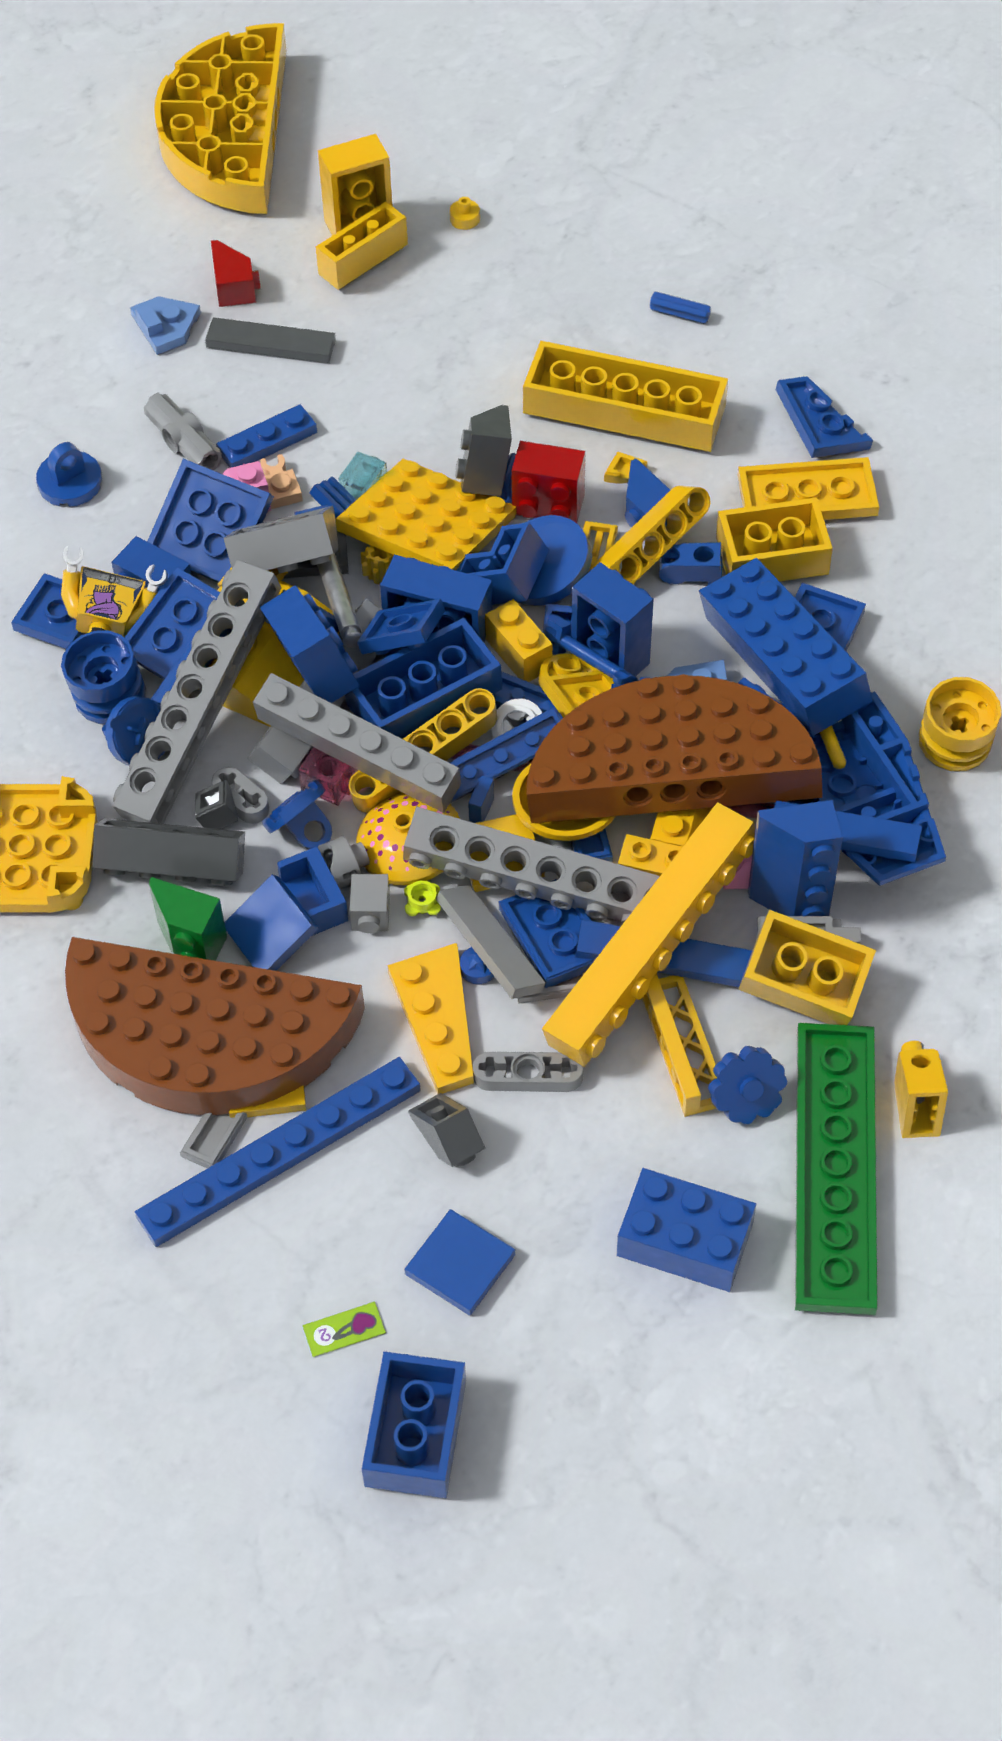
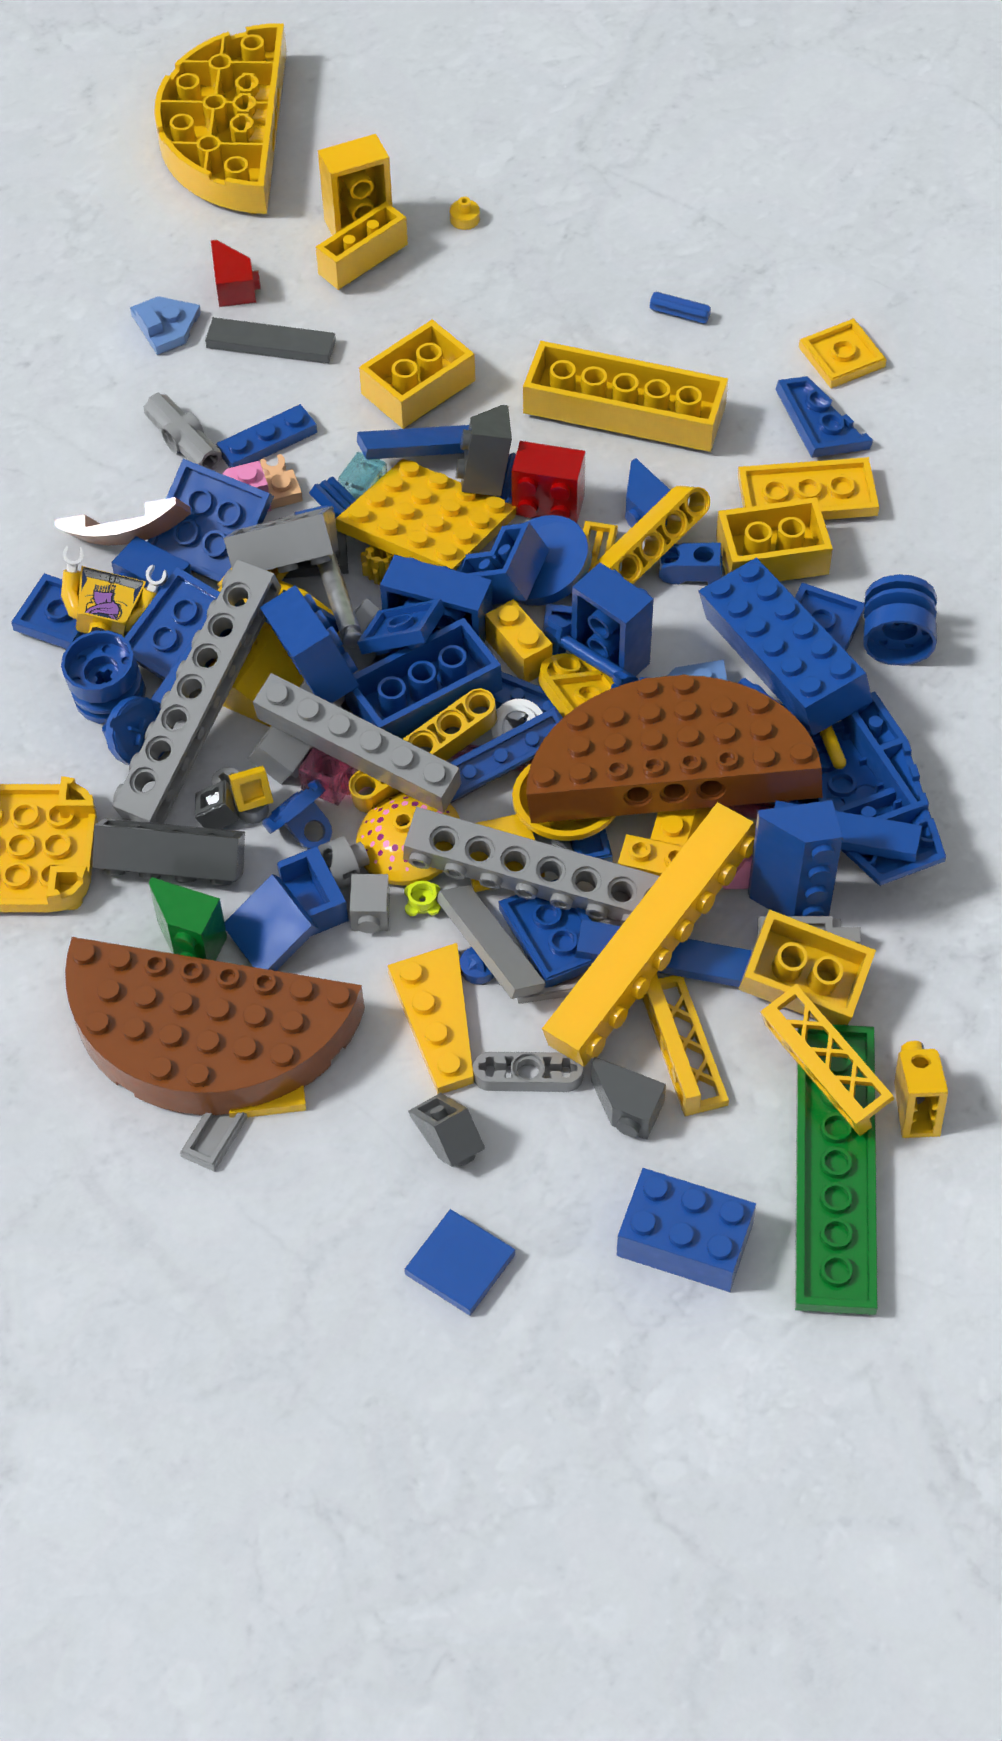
(68, 476): blue tile -> none
(158, 518): none -> slope
(251, 788): none -> yellow tile
(277, 1151): blue plate -> none
(343, 1329): lime sticker -> none
(411, 442): none -> blue tile
(414, 1424): blue brick -> none
(417, 373): none -> yellow brick
(481, 799): blue tile -> none
(619, 468): yellow tile -> none
(628, 1097): none -> dark grey slope
(747, 1084): blue plant -> none
(816, 1069): none -> yellow fence
(842, 353): none -> yellow tile
(900, 620): none -> blue wheel
(959, 723): yellow wheel -> none

